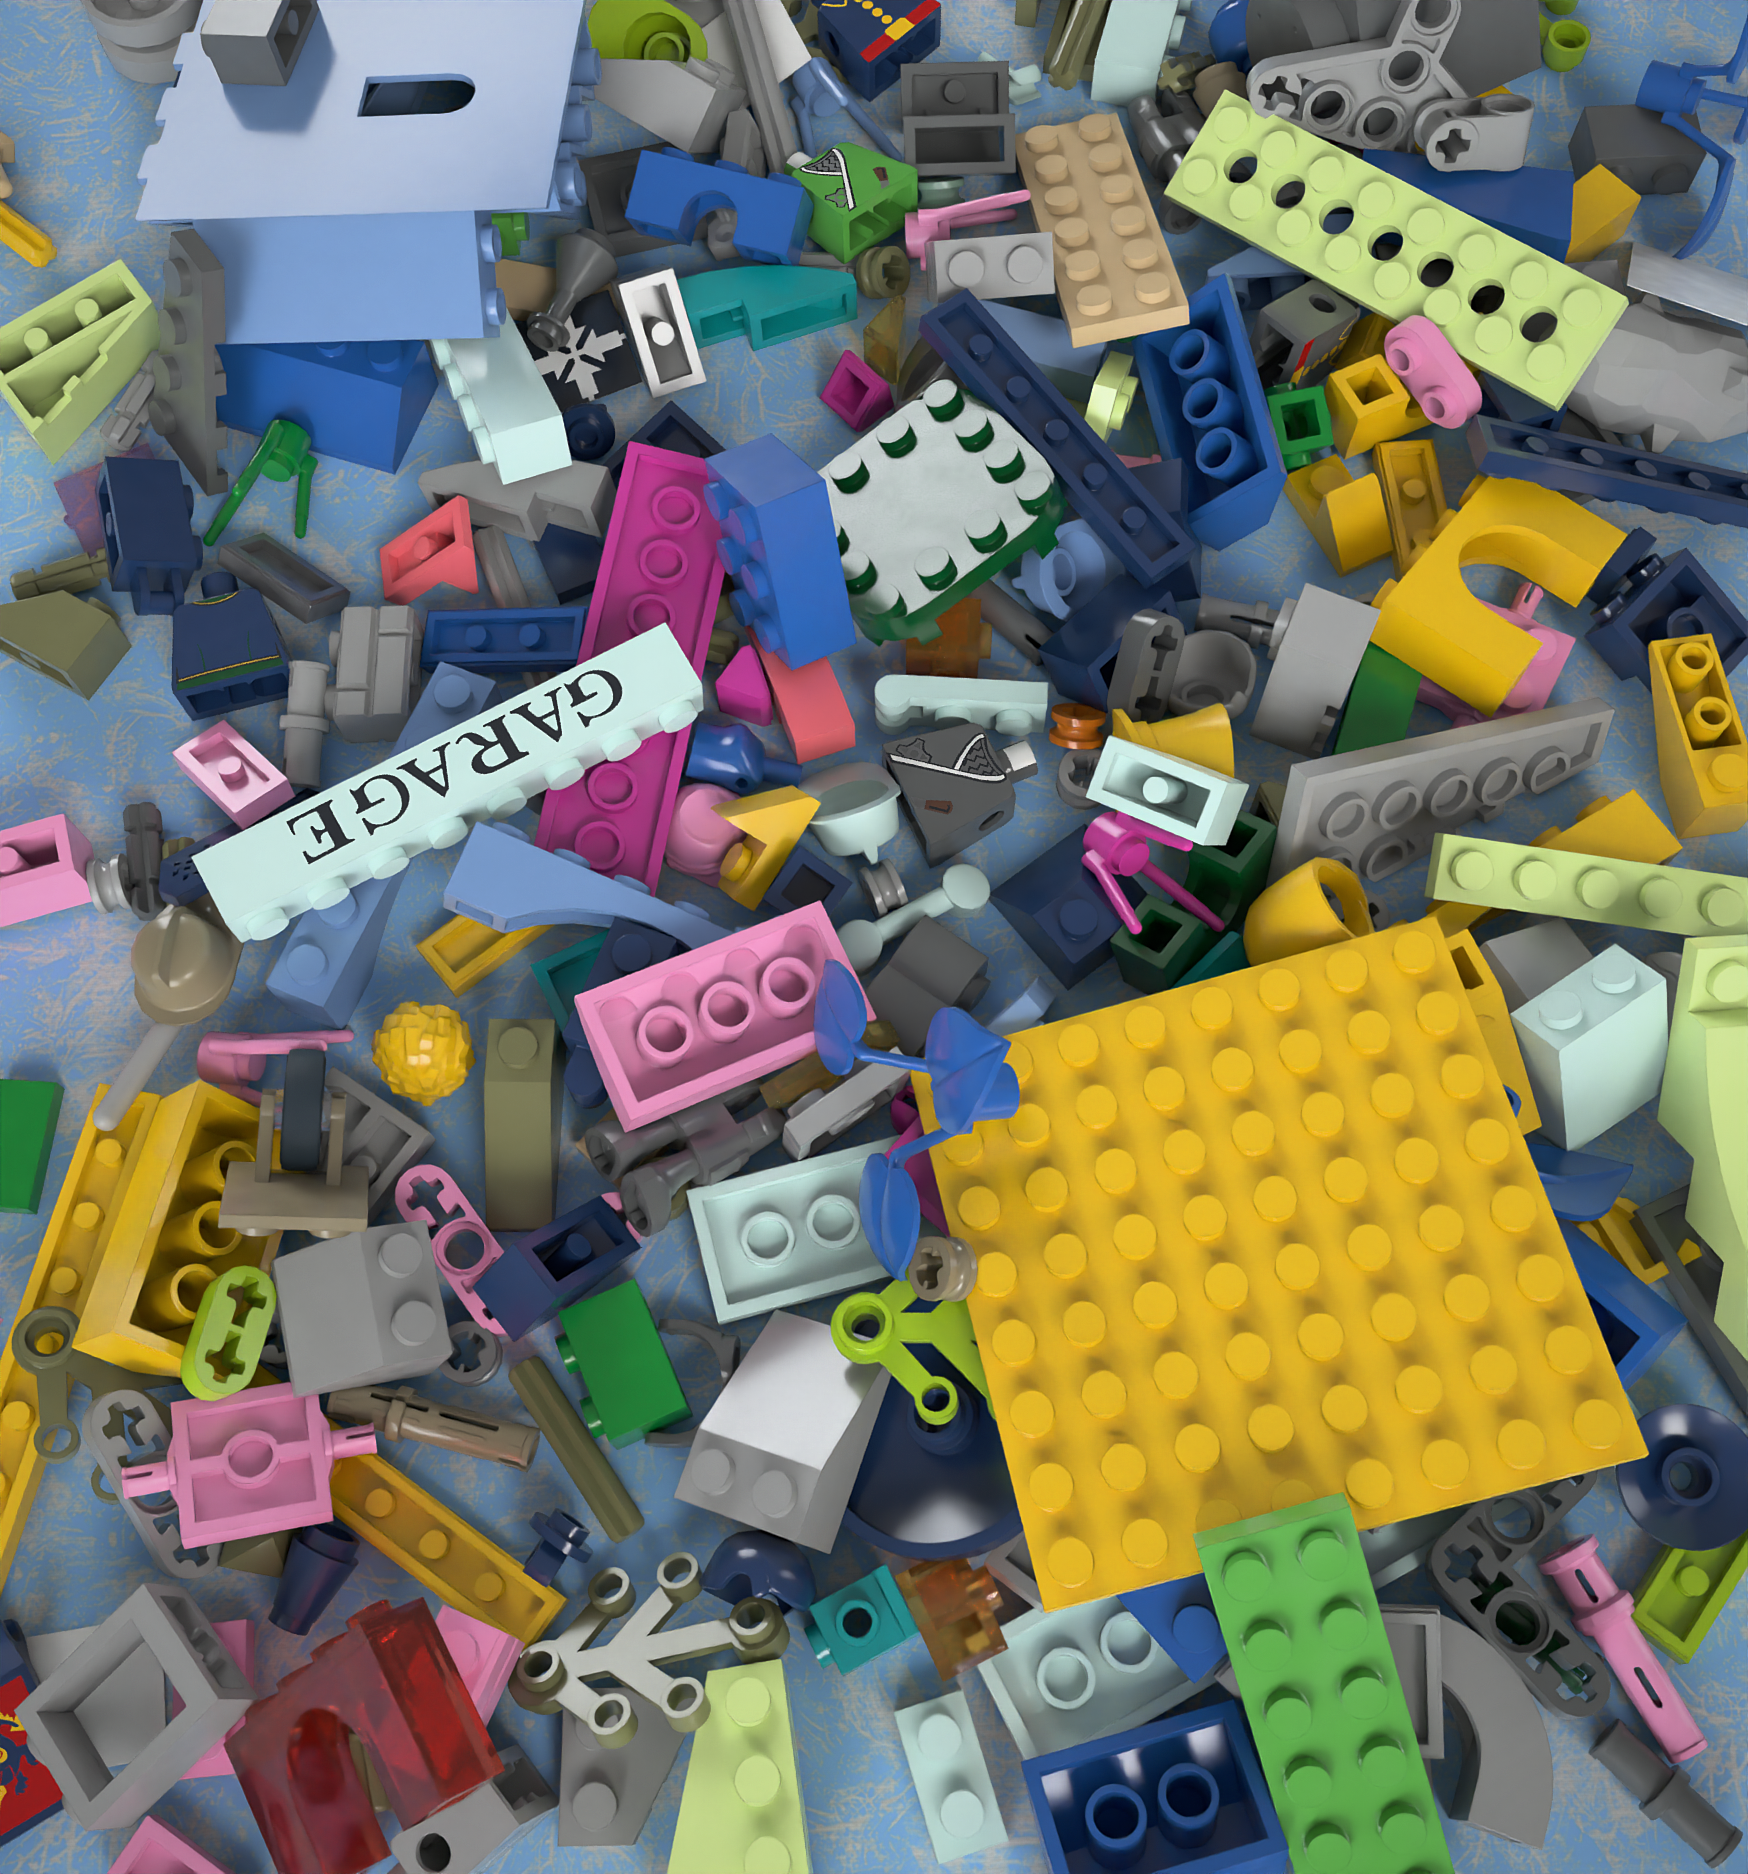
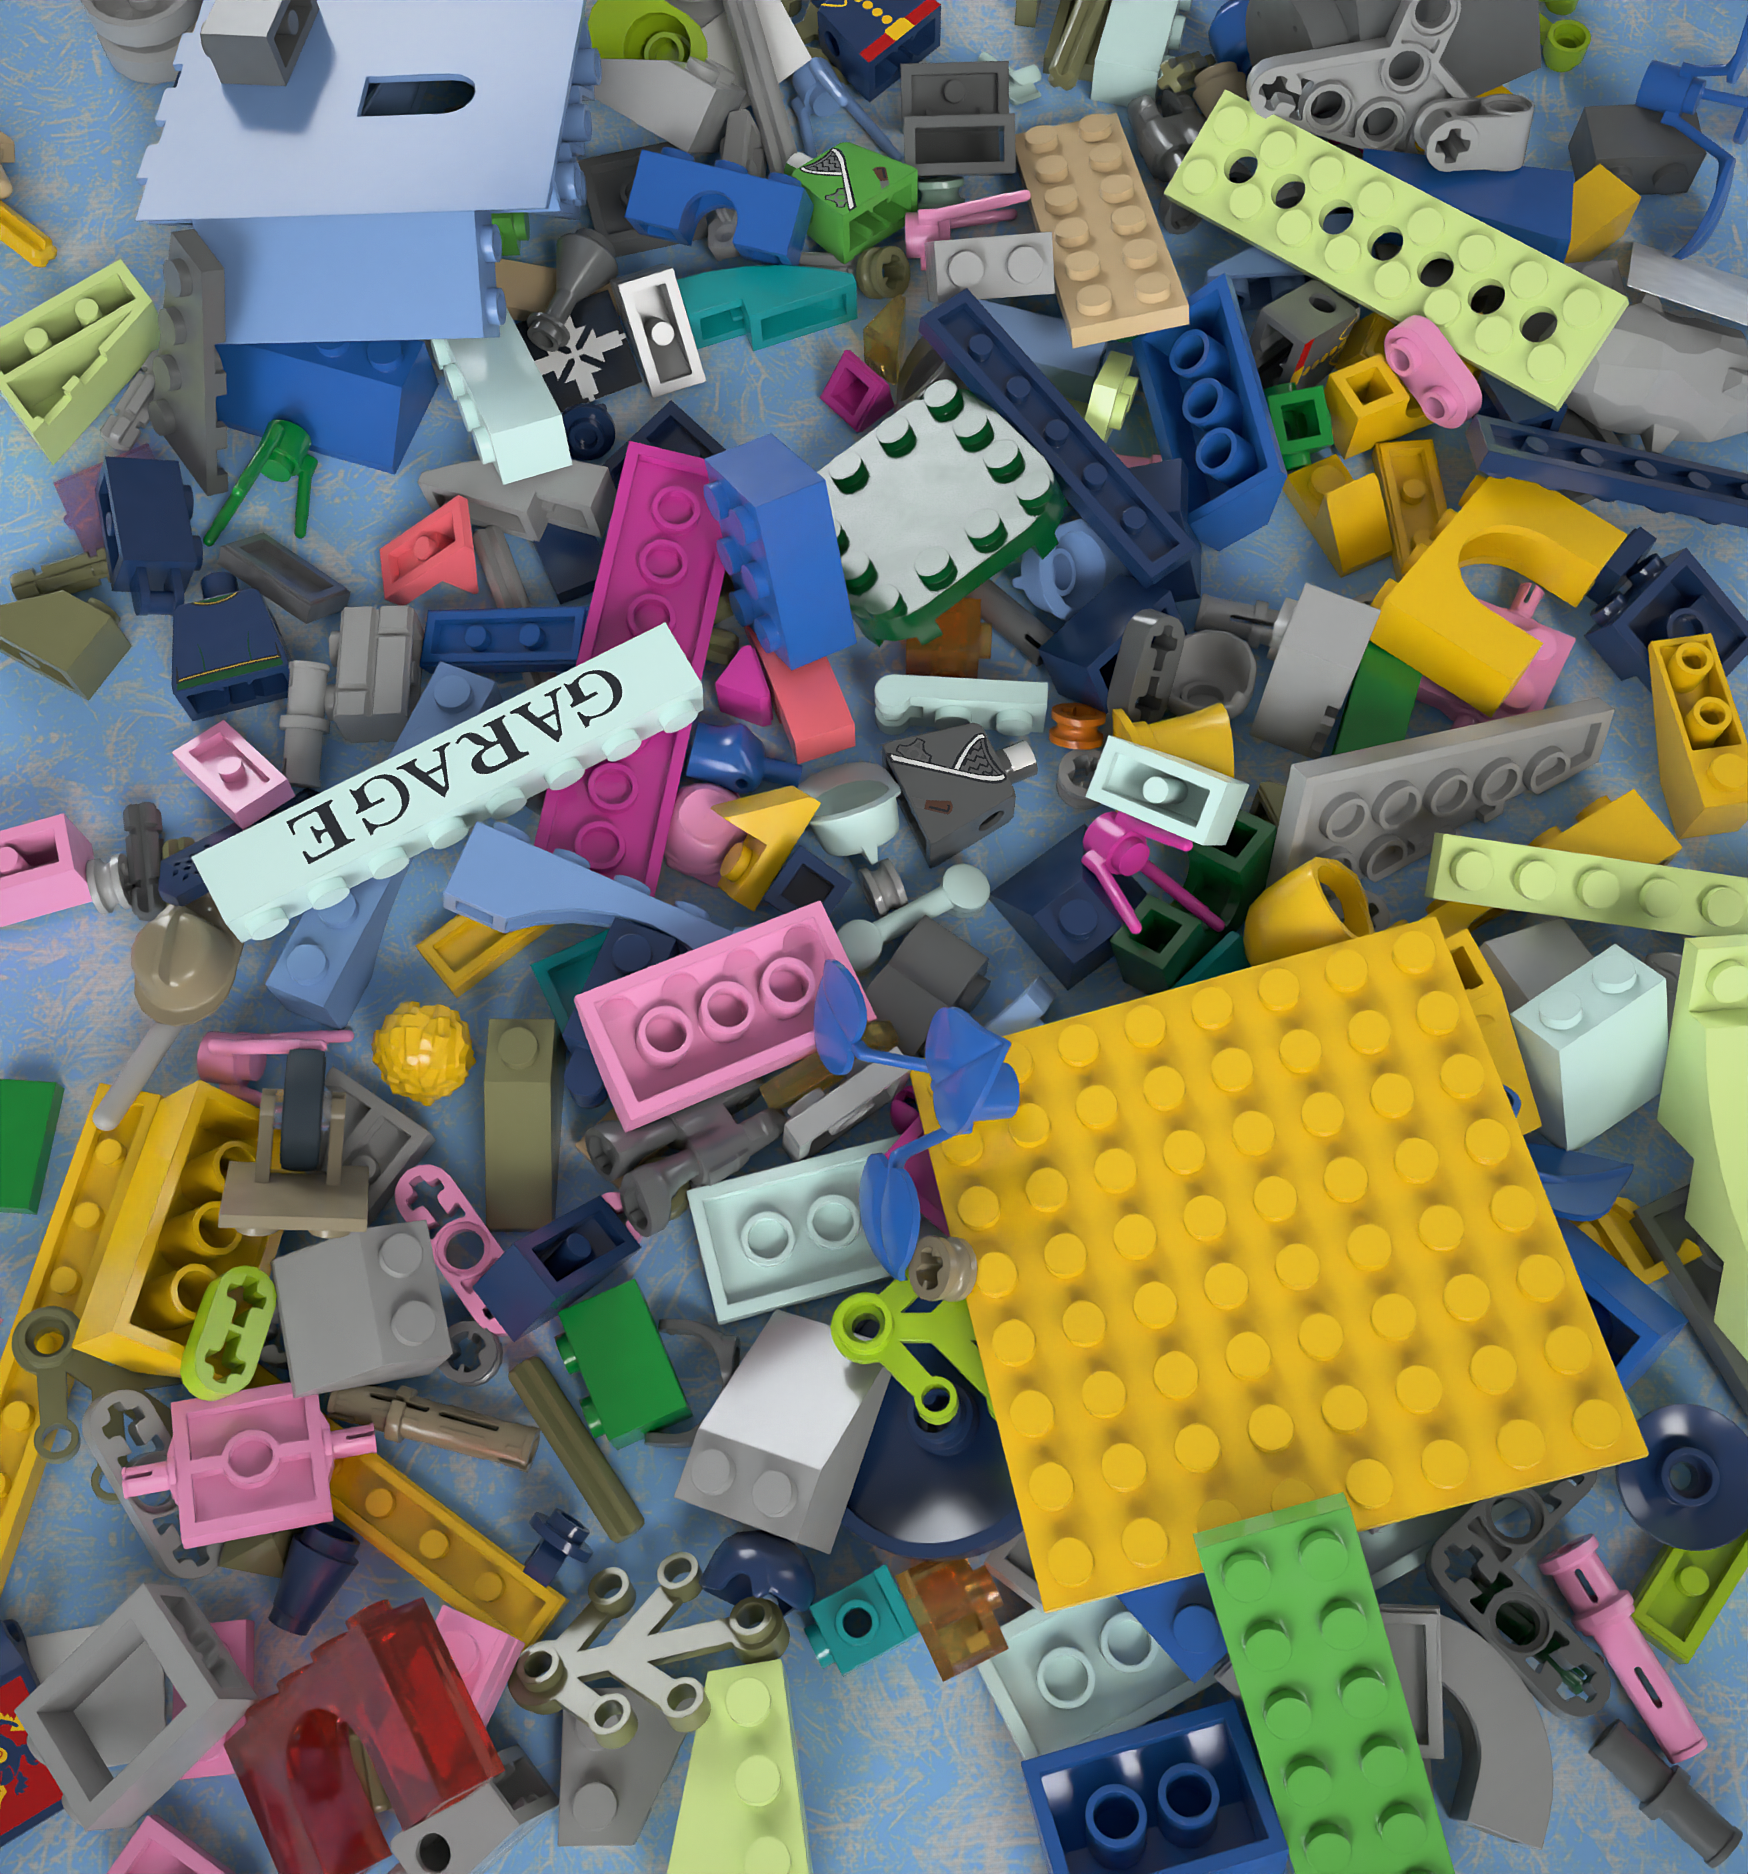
(950, 1777): light aqua plate -> none

